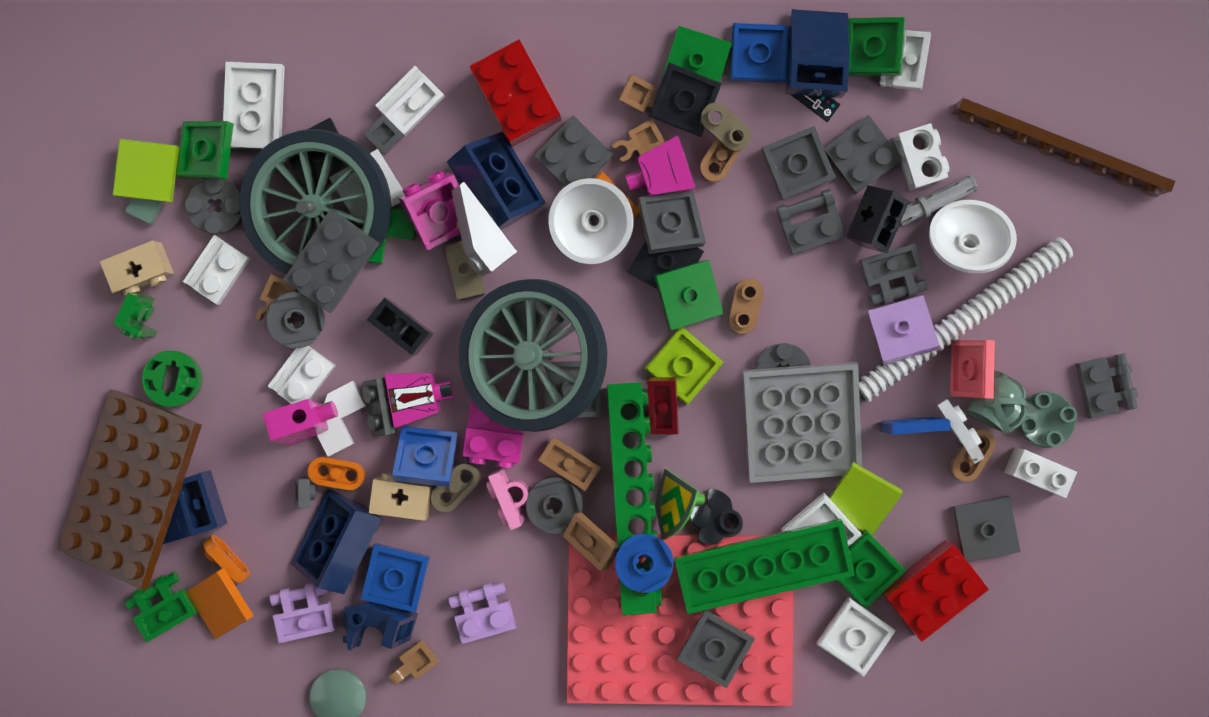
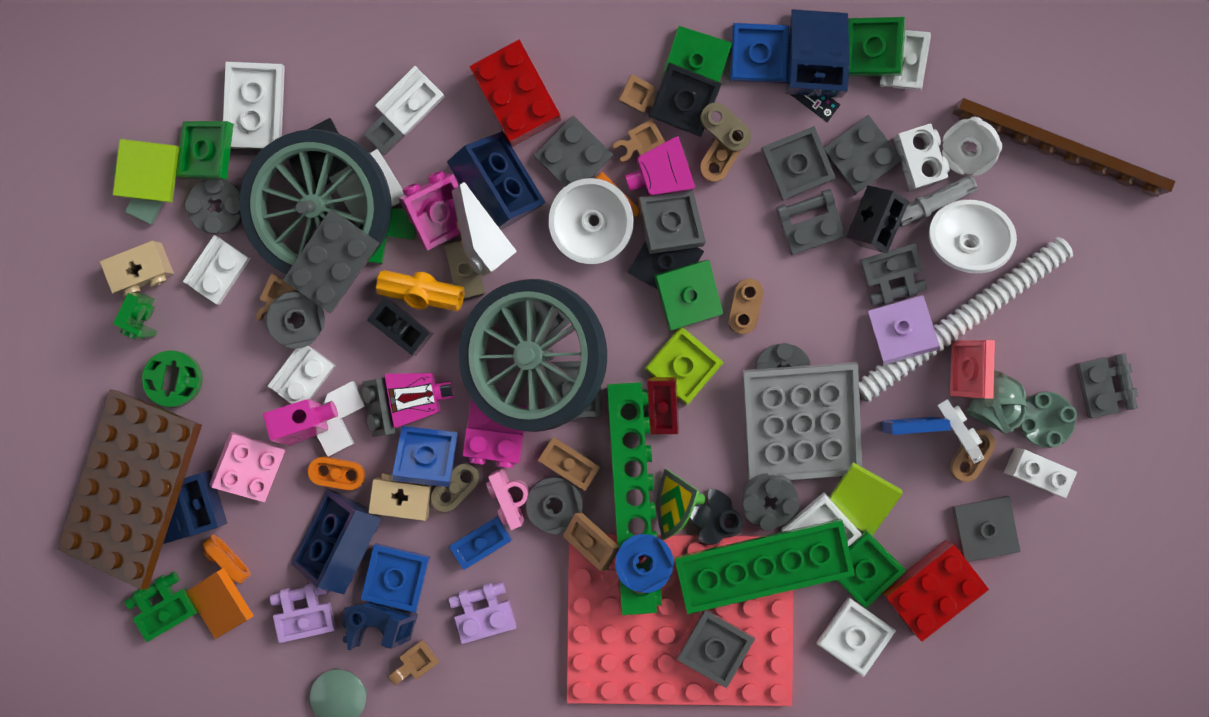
(247, 467): none -> bright pink plate
(303, 492): dark grey plate -> none
(420, 290): none -> light orange piece
(480, 542): none -> blue plate
(772, 486): none -> dark grey plate
(974, 131): none -> white plate

